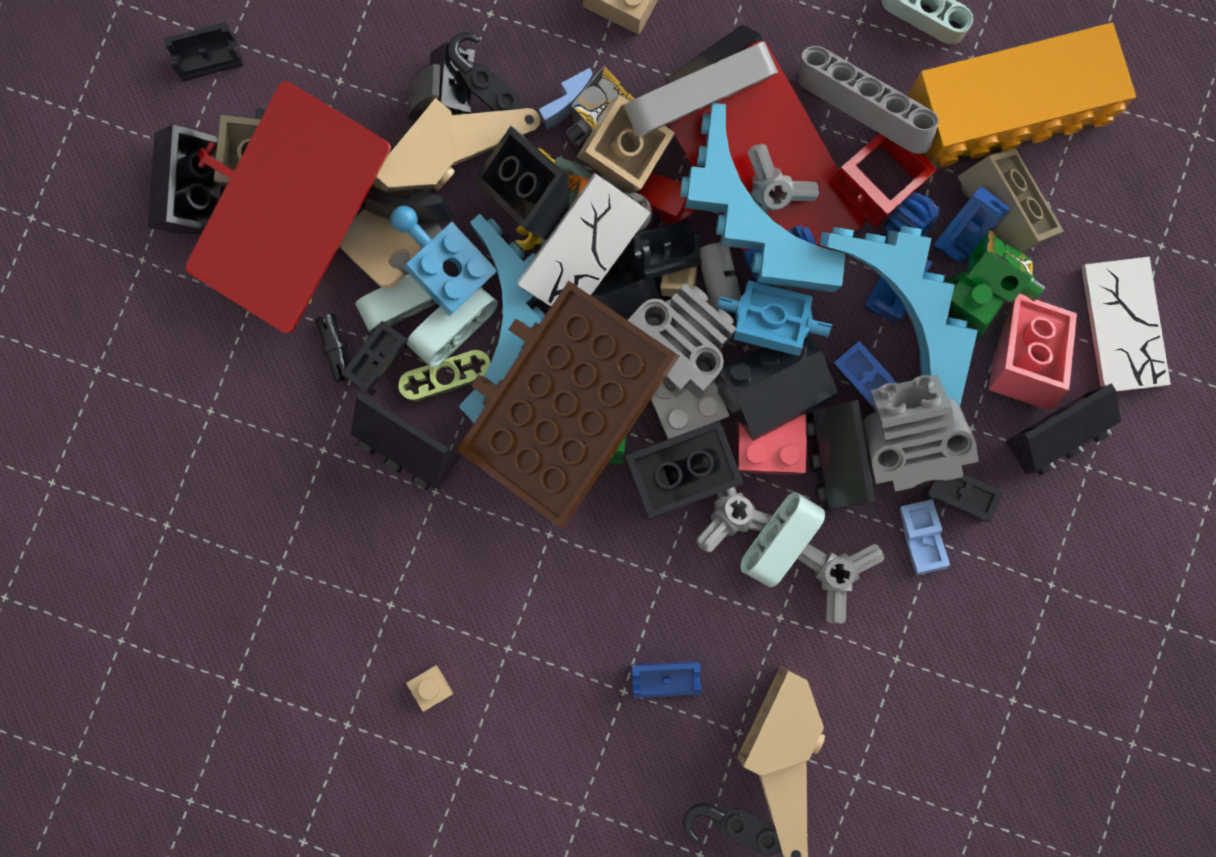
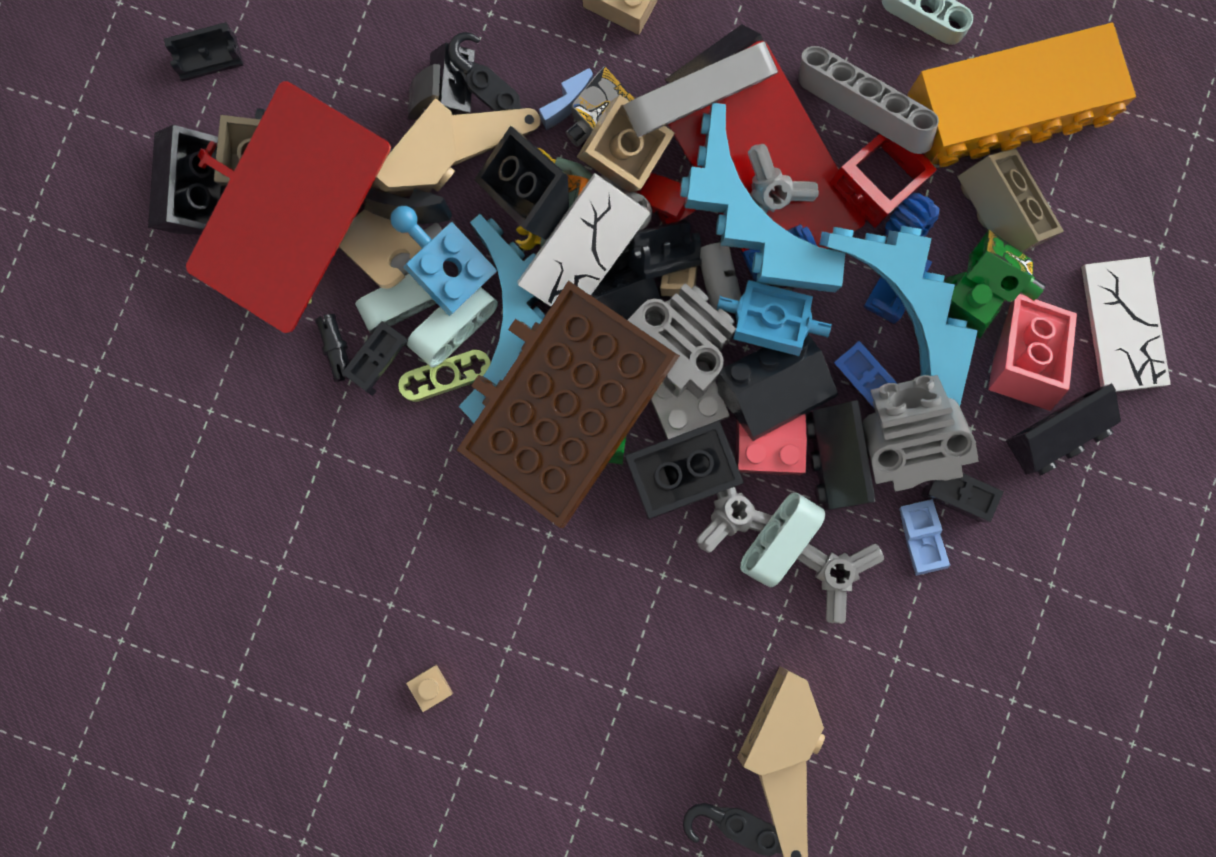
(401, 444): black slope -> none
(666, 679): blue hinge -> none
(971, 224): blue hinge -> none

